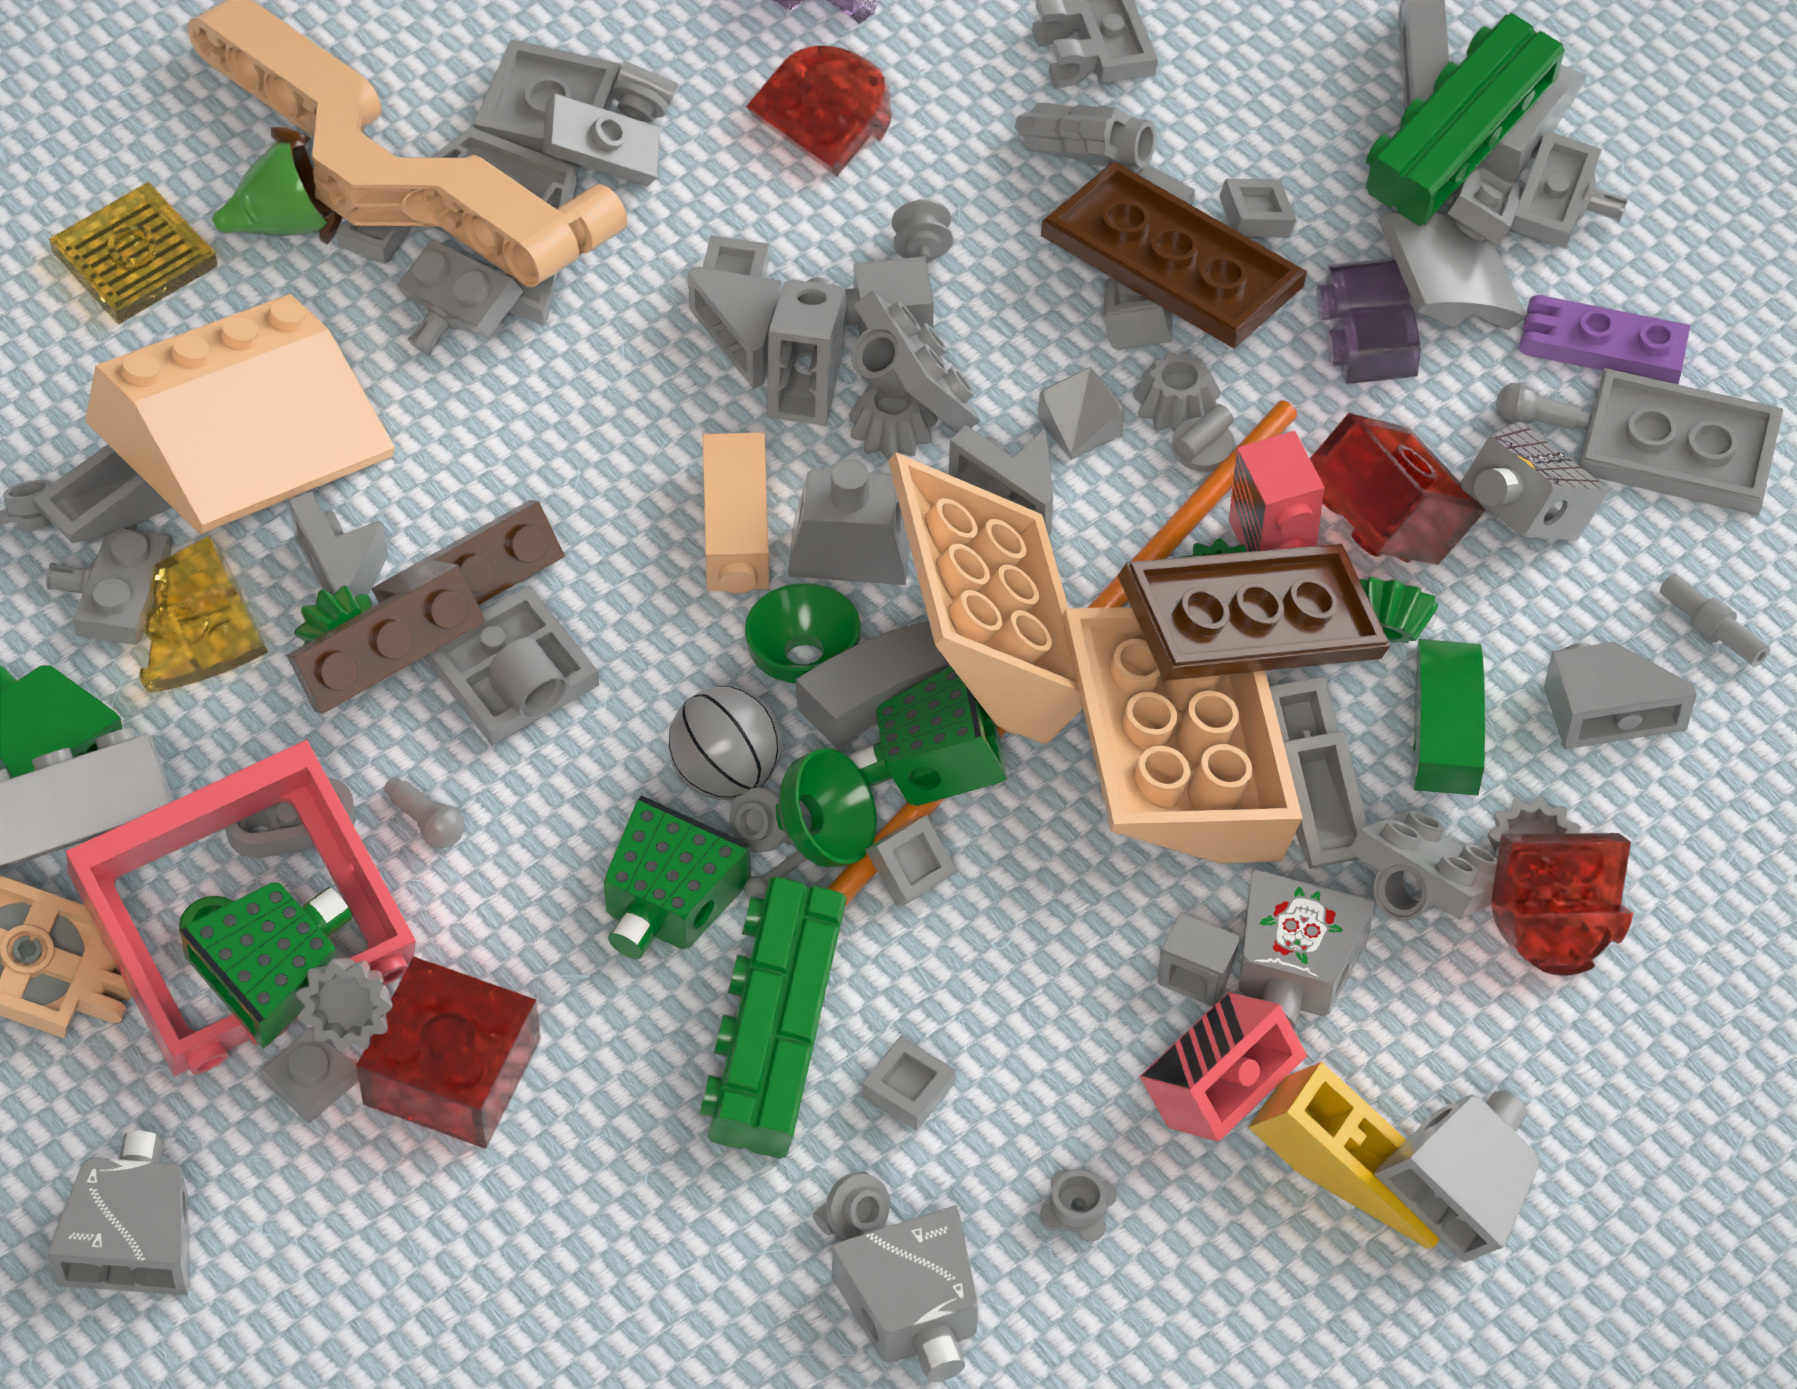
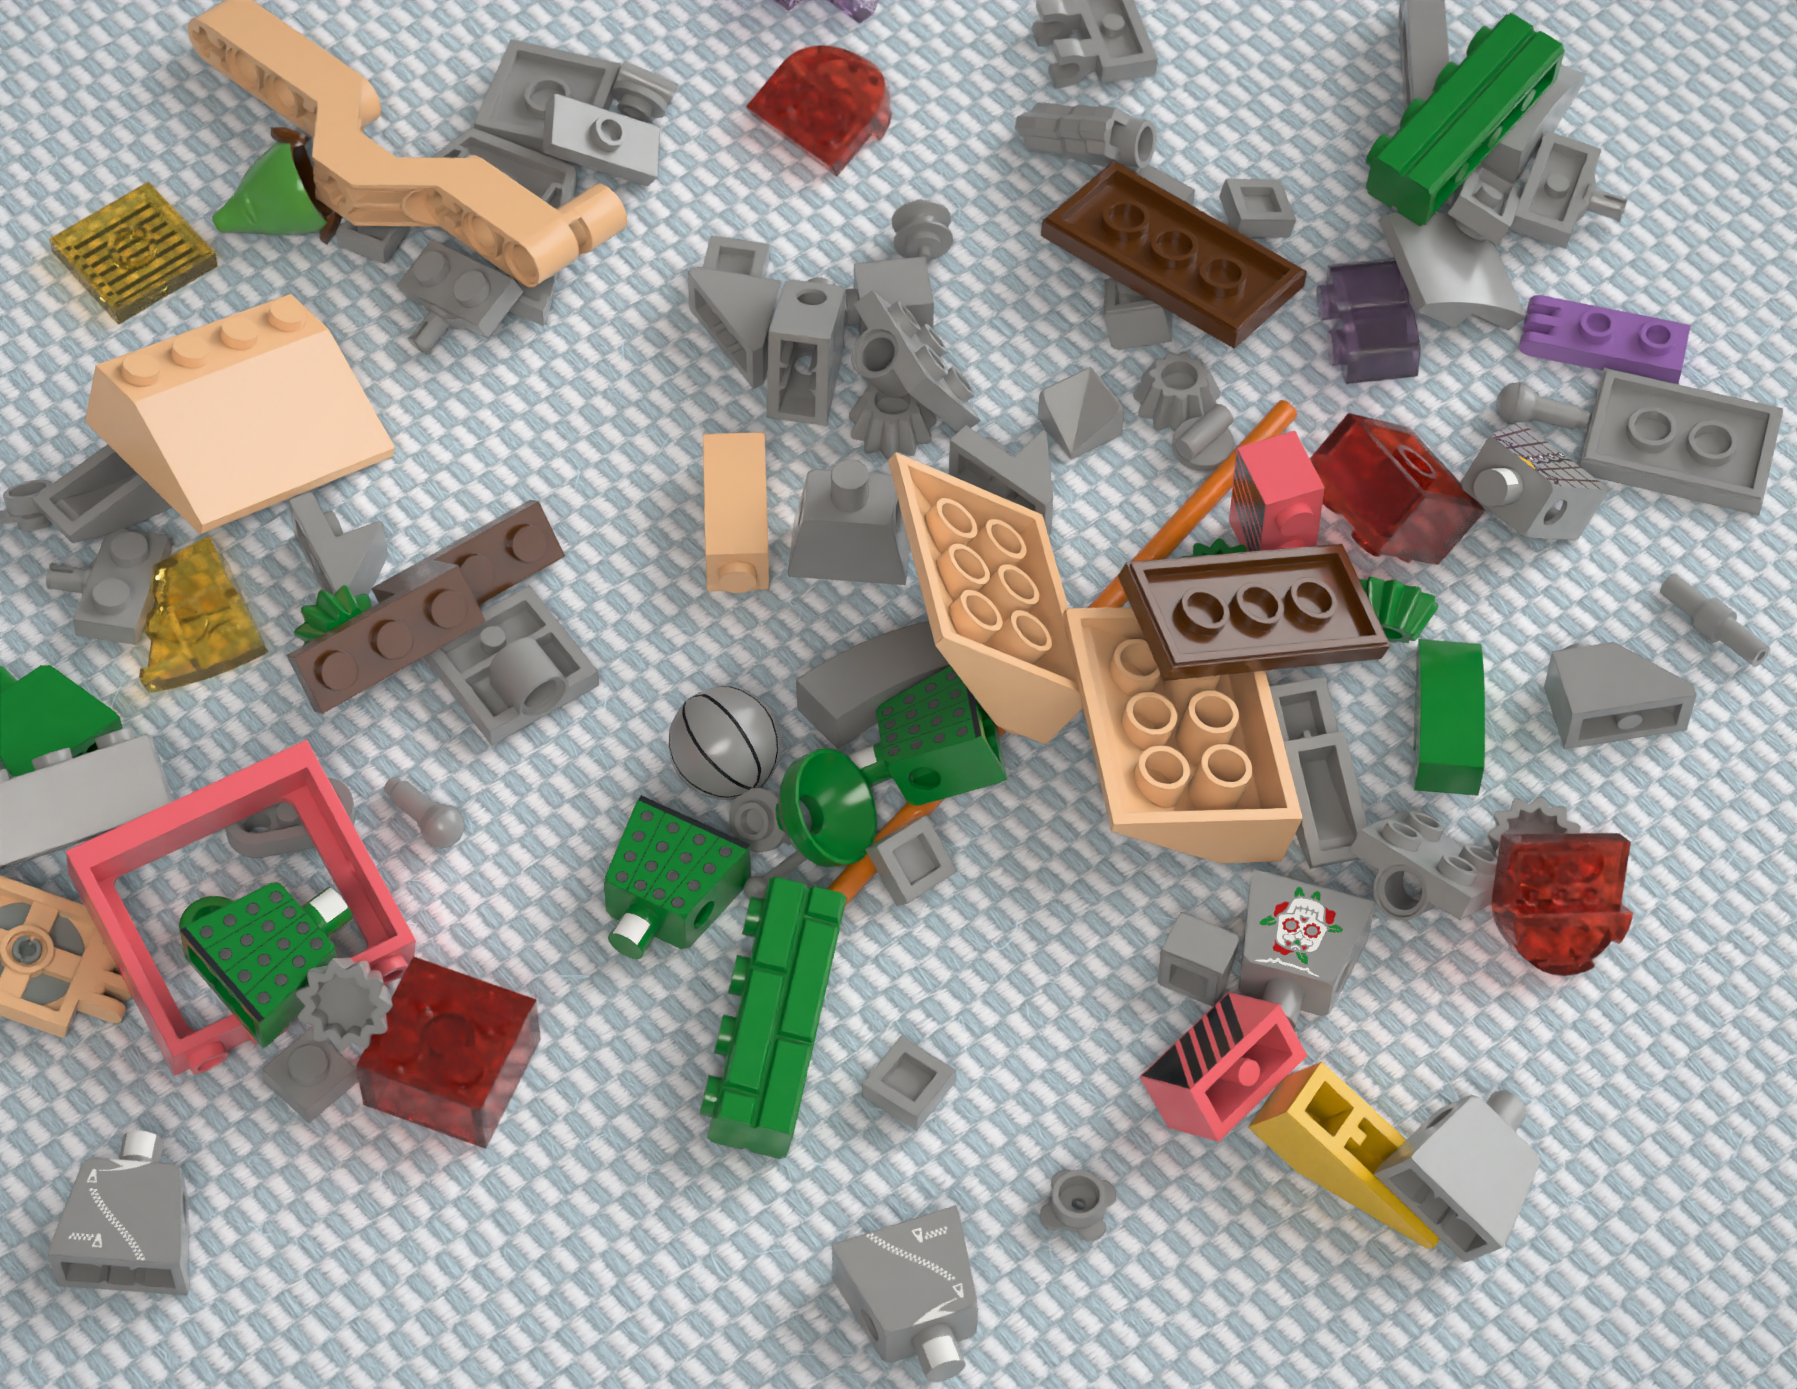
(795, 618): green piece -> none
(854, 1206): light grey plate -> none

